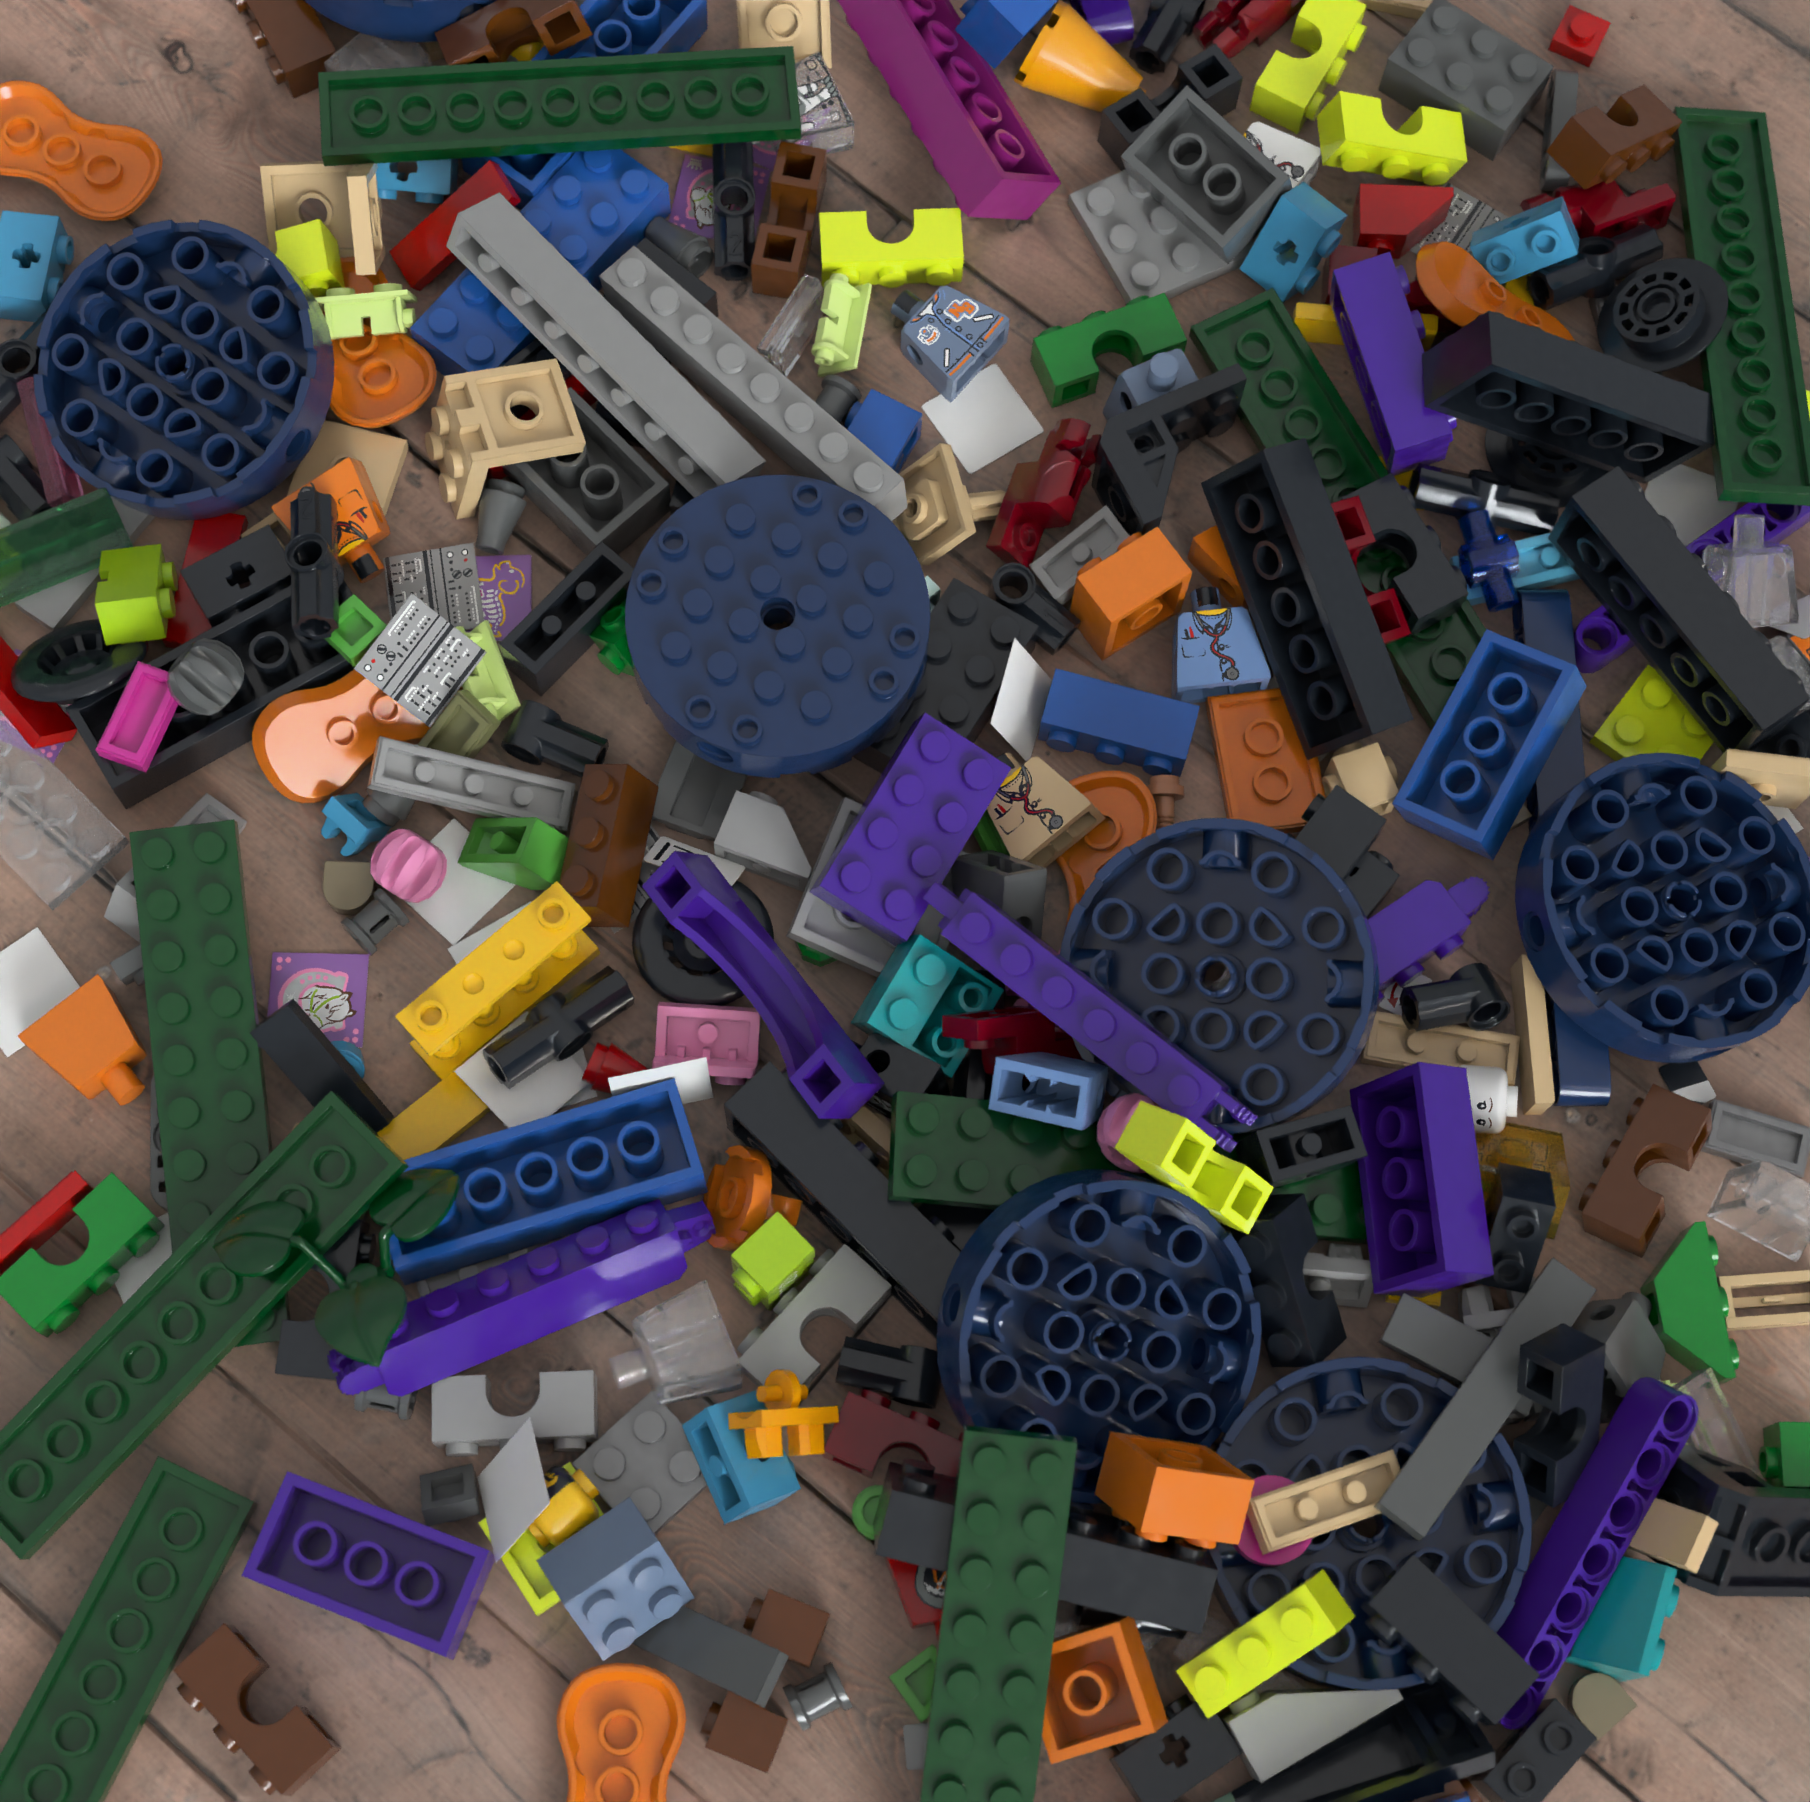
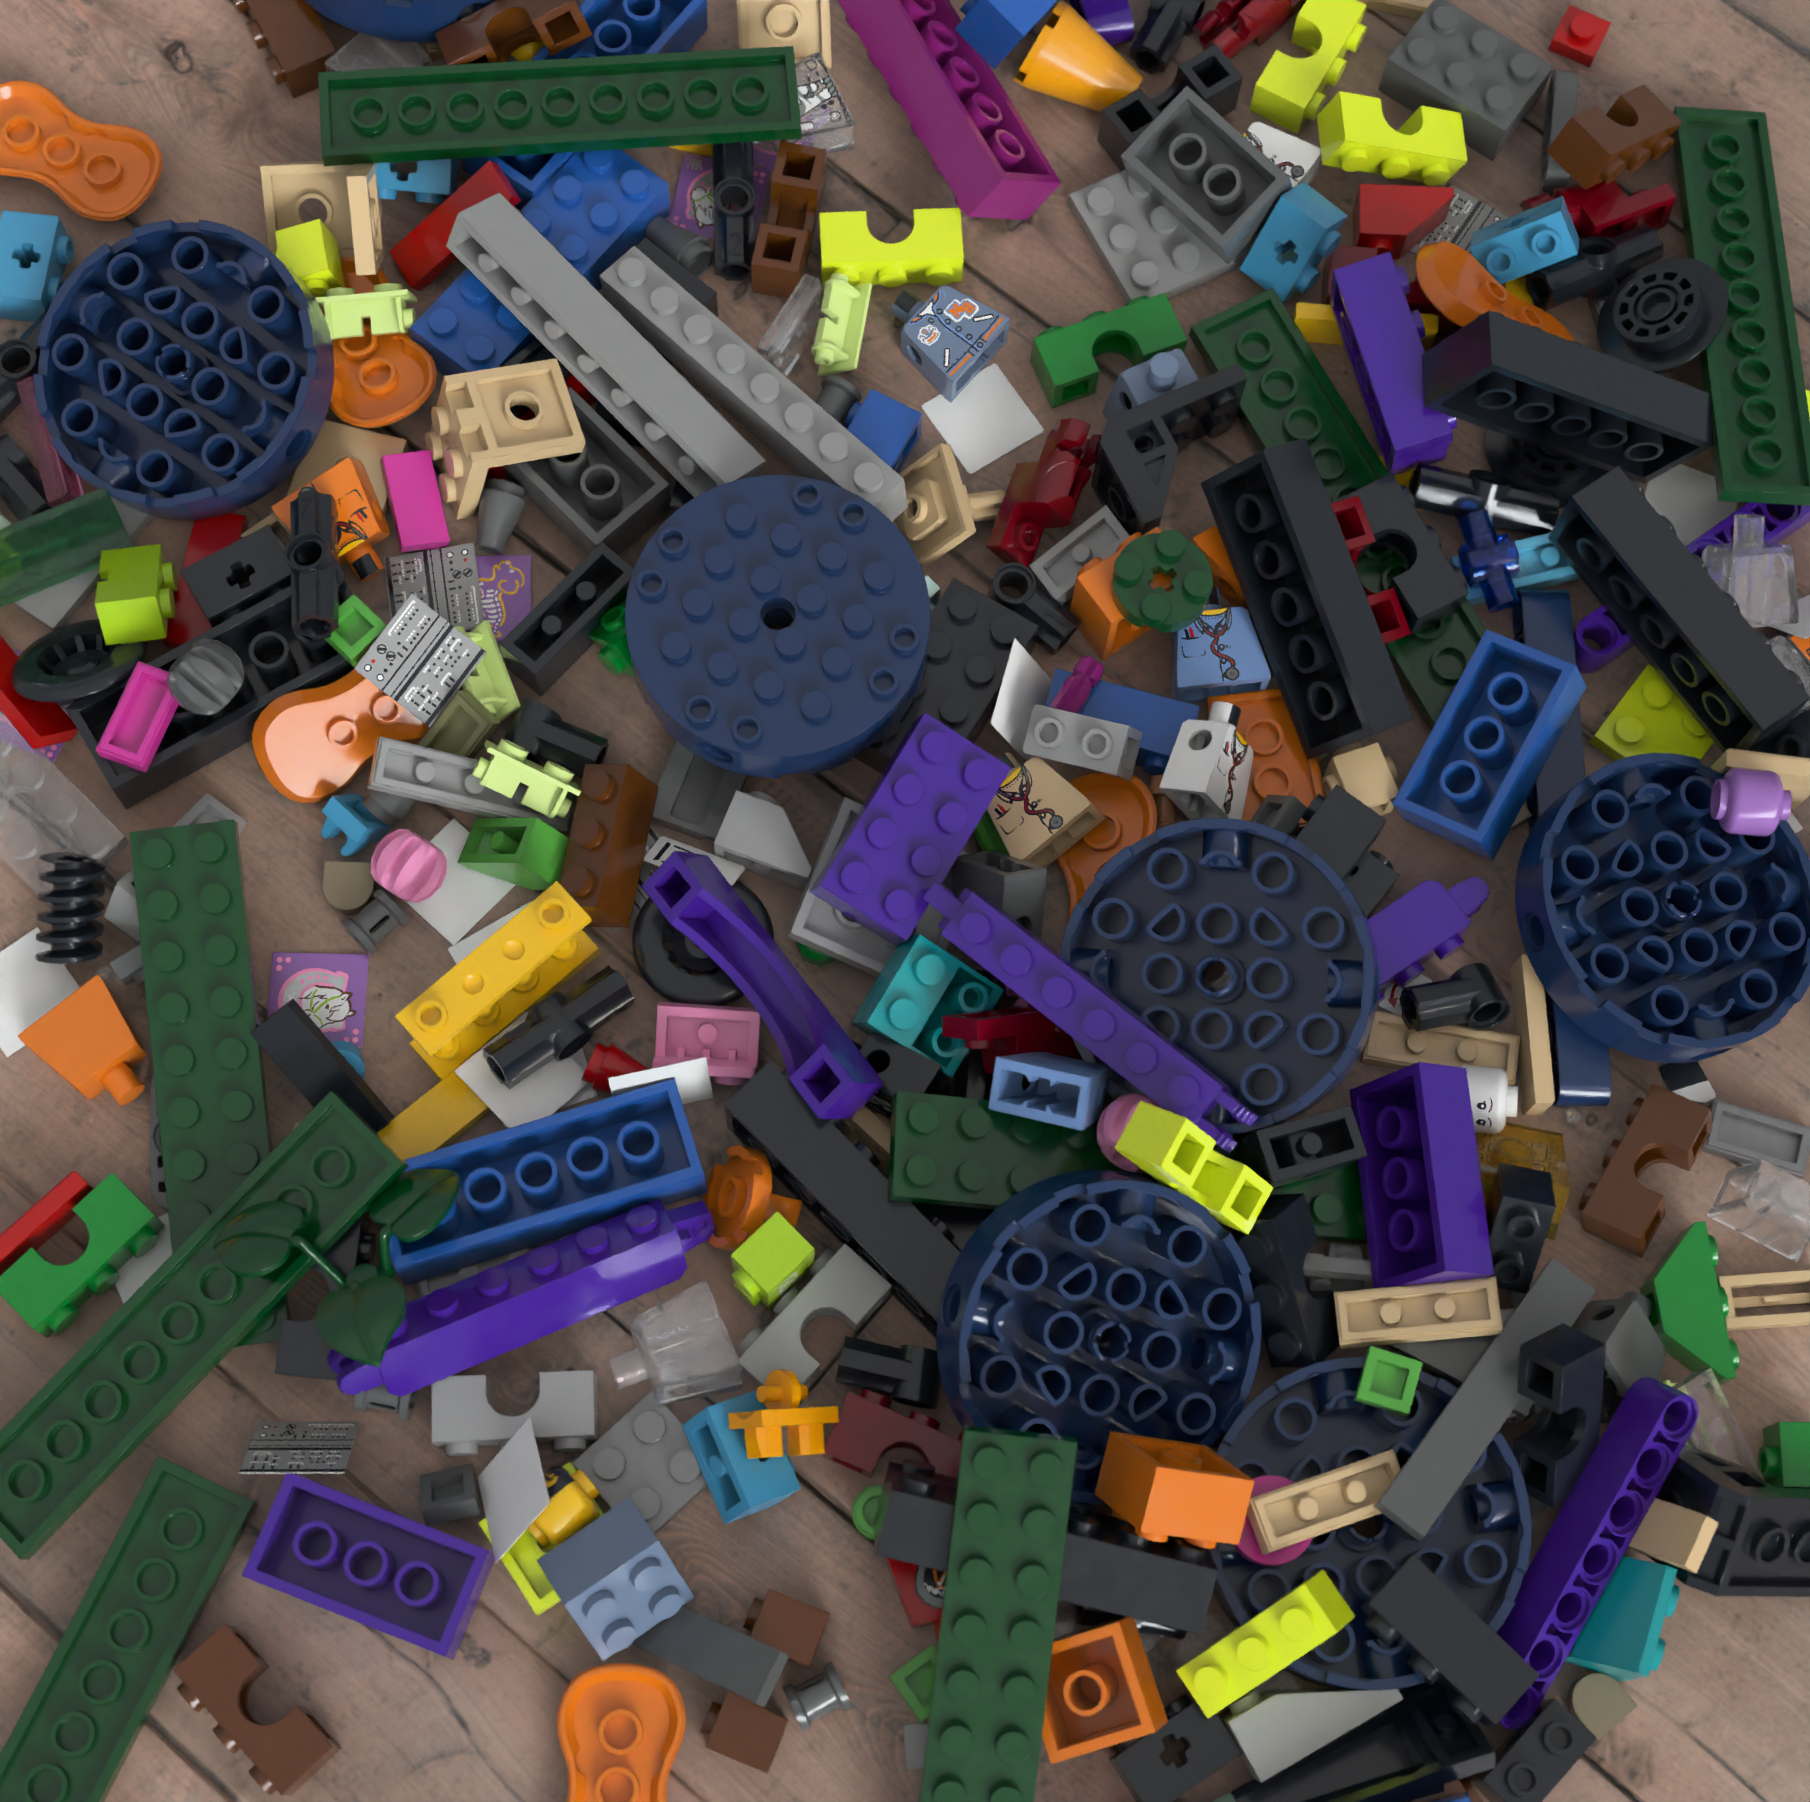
(73, 908): none -> black piece
(300, 1447): none -> light grey sticker
(414, 501): none -> dark pink tile
(545, 784): none -> yellowish green hinge
(1078, 686): none -> magenta axle
(1082, 741): none -> light grey bracket
(1169, 555): none -> dark green plate
(1209, 766): none -> white torso
(1280, 813): none -> dark grey plate
(1388, 1381): none -> bright green tile
(1418, 1313): none -> tan tile
(1750, 802): none -> medium lavender head

